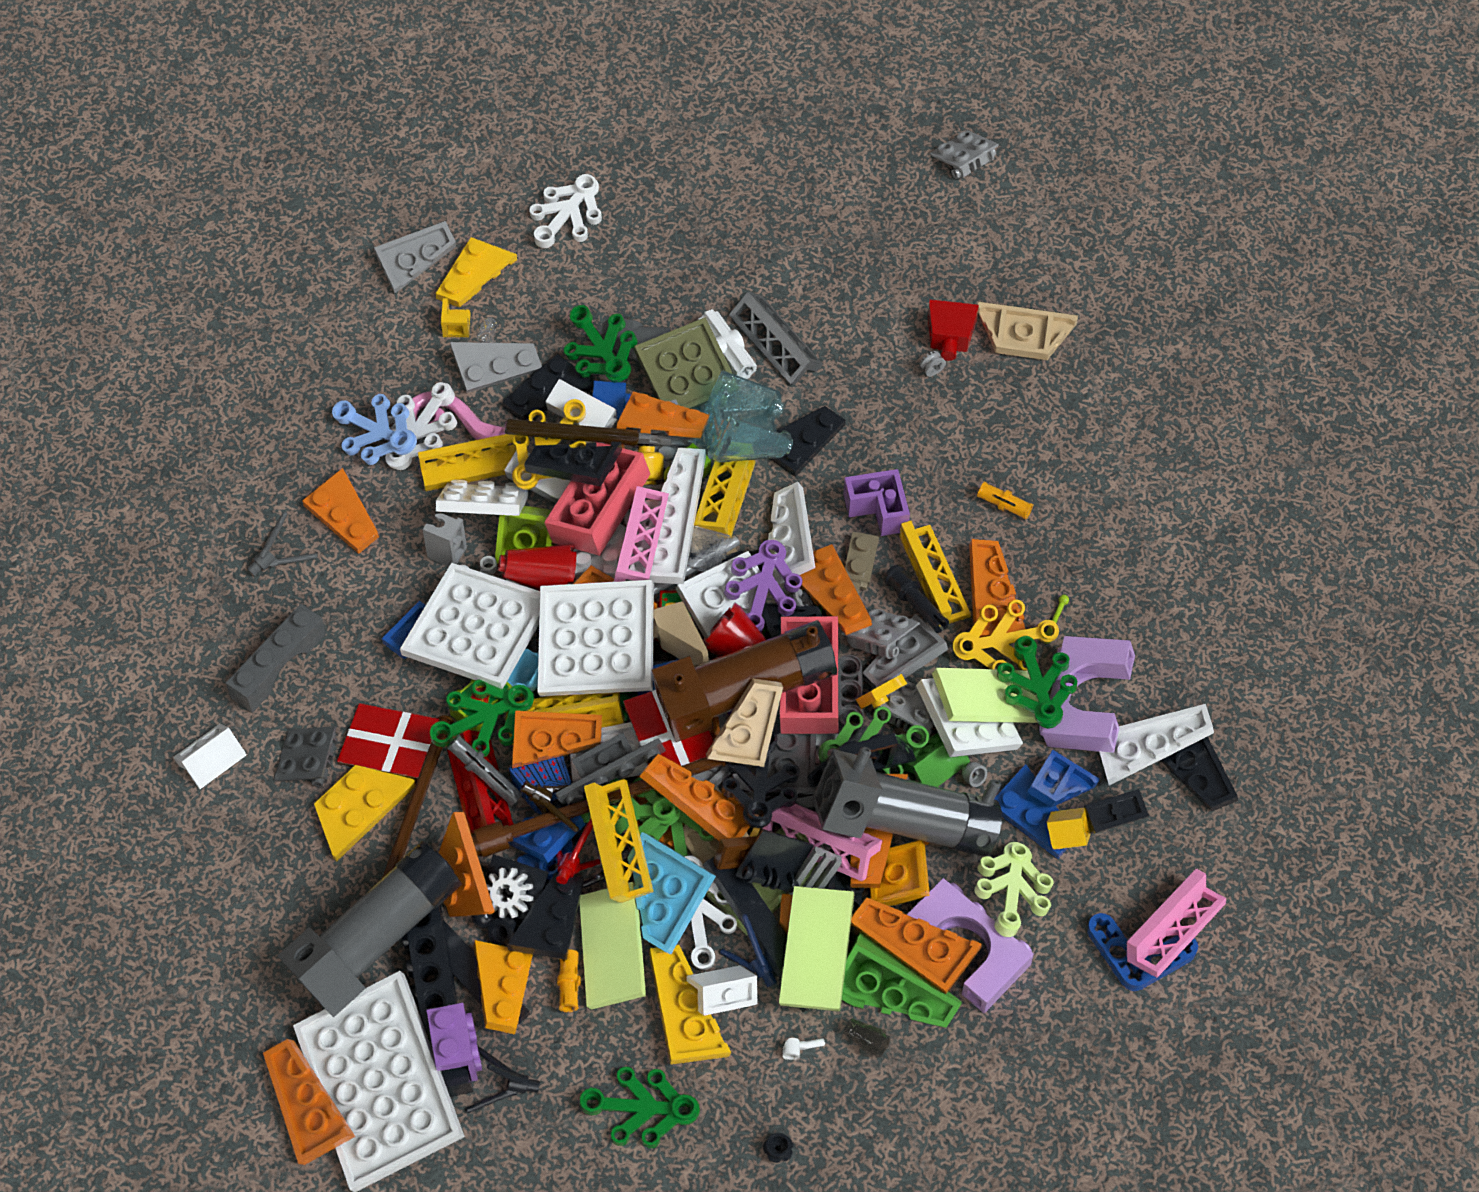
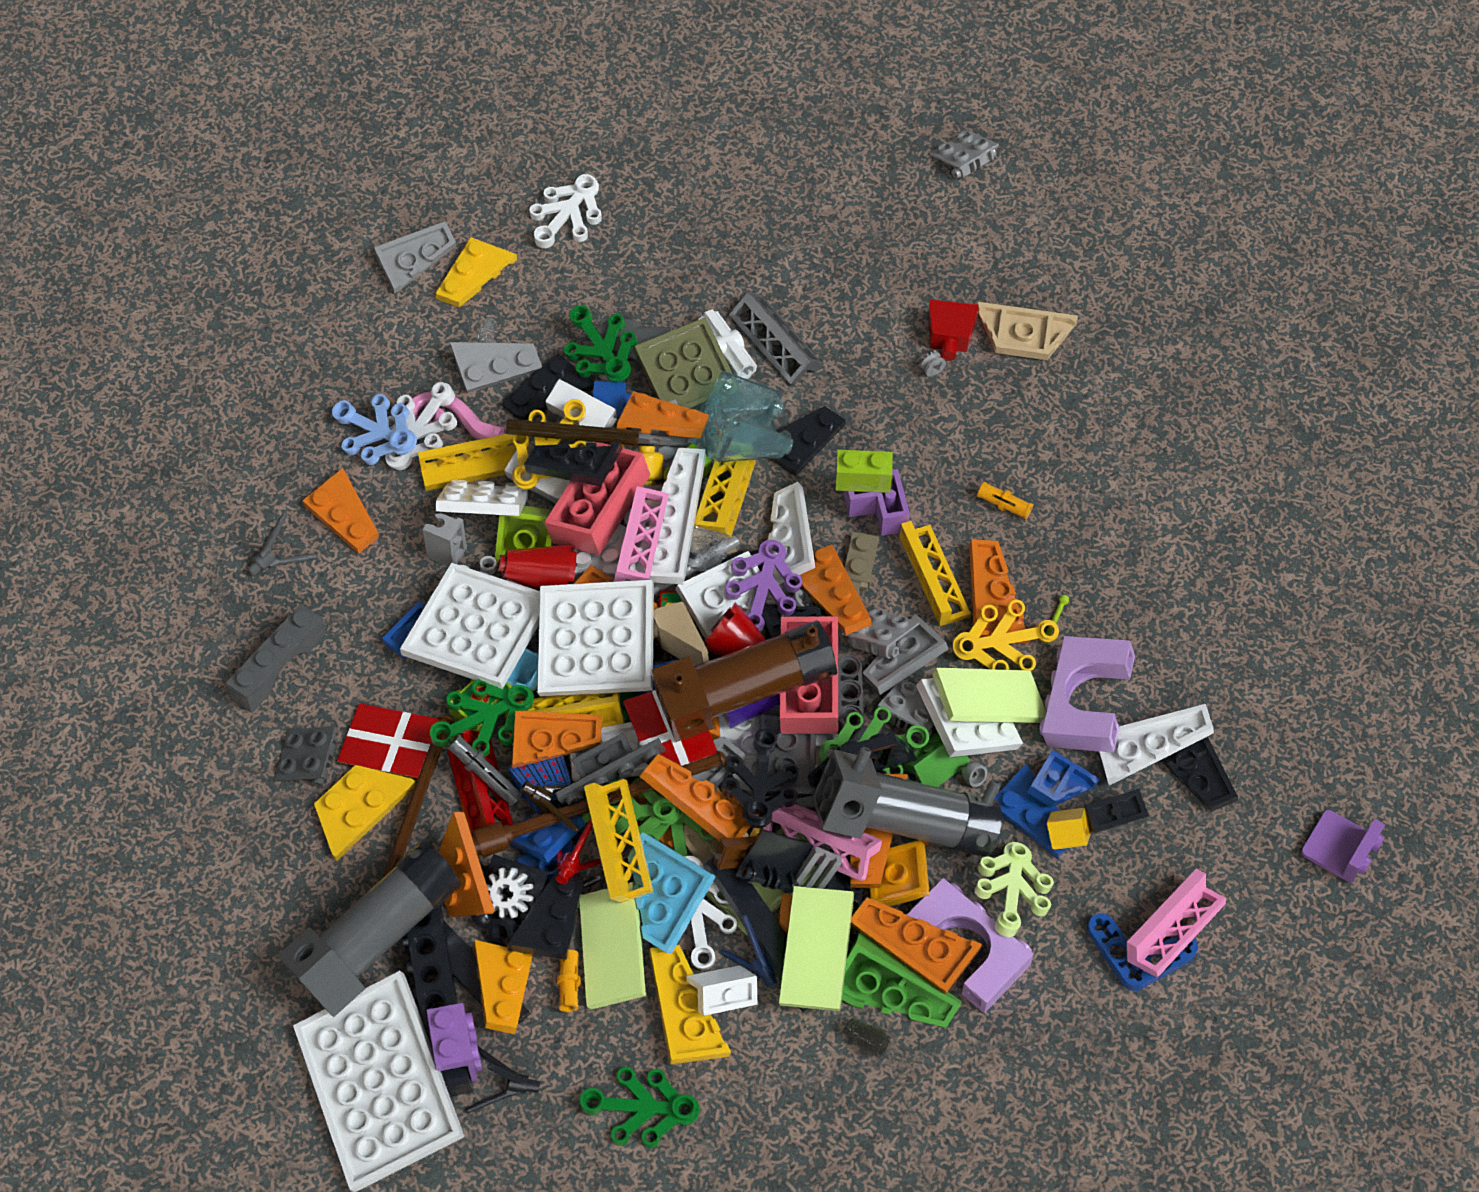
(210, 755): white panel -> none
(306, 1106): orange wing -> none
(454, 322): yellow panel -> none
(750, 725): tan wing -> none
(781, 1140): black plate -> none
(792, 1047): white hand -> none
(864, 471): none -> lime brick
(878, 695): yellow plate -> none
(909, 590): black pin -> none
(1037, 684): green plant -> none
(1342, 845): none -> medium lavender bracket

